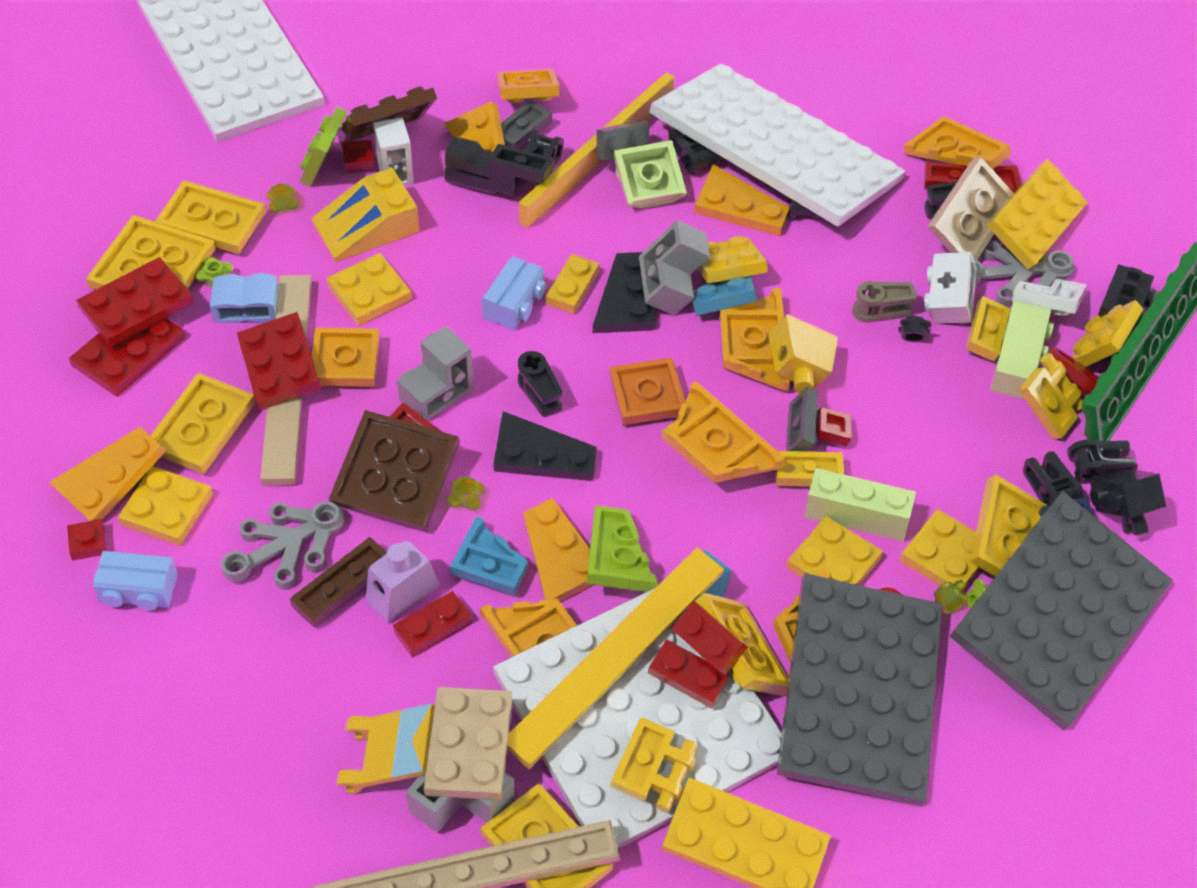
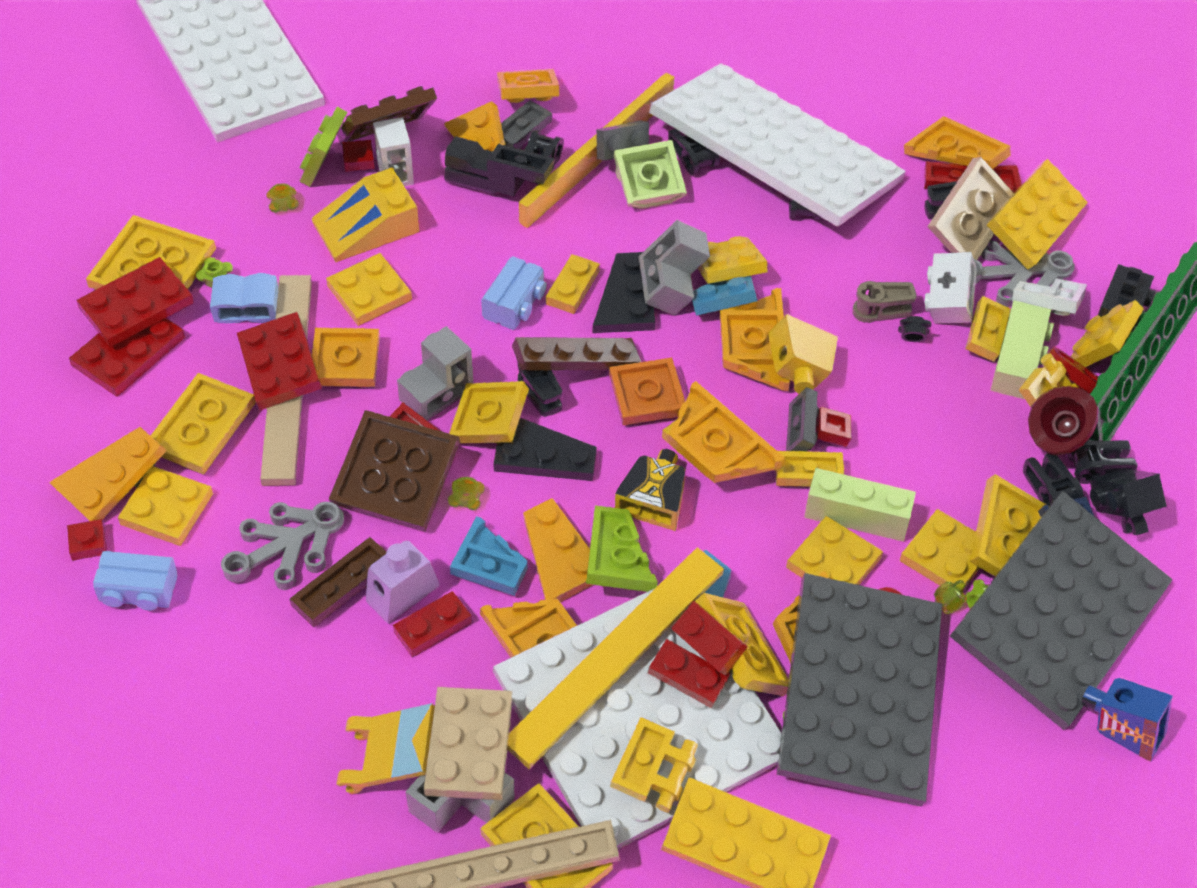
(213, 215): yellow plate -> none
(489, 412): none -> yellow plate
(573, 353): none -> plate
(653, 490): none -> torso
(740, 203): light orange wing -> none
(1062, 419): none -> dark red helmet
(1131, 715): none -> blue torso

